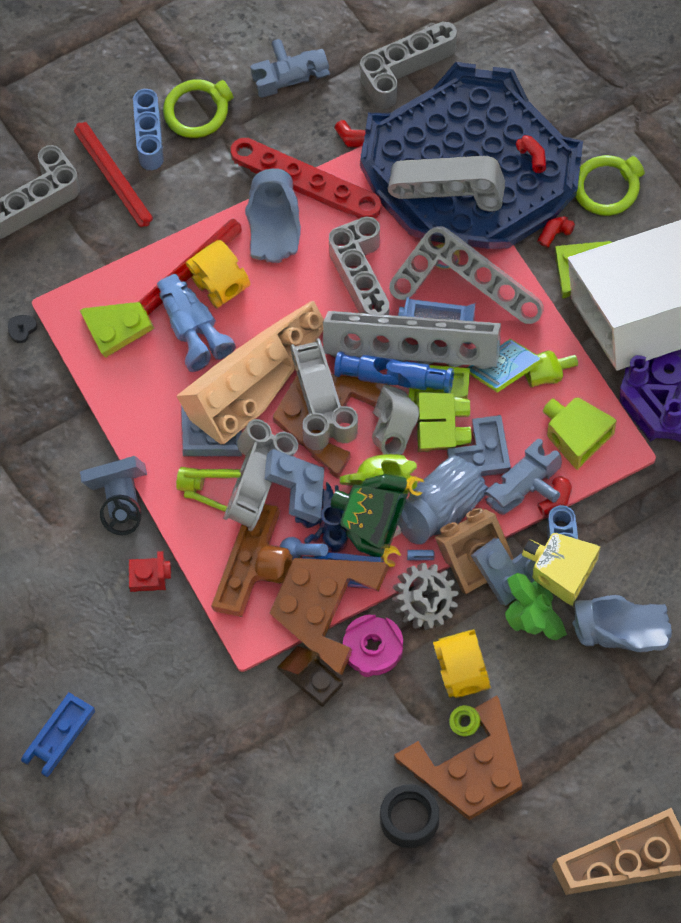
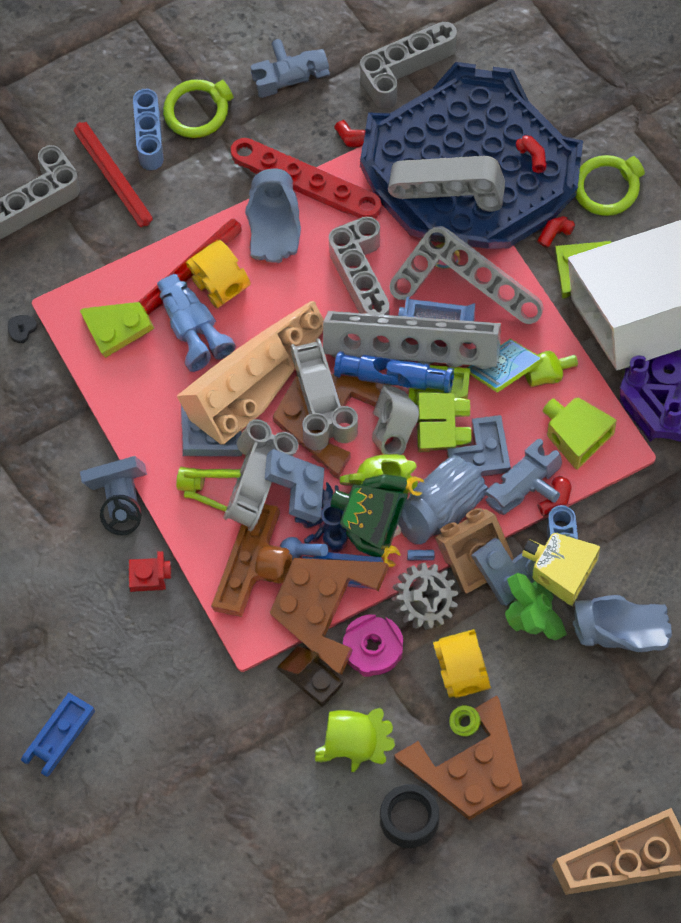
(356, 737): none -> lime piece

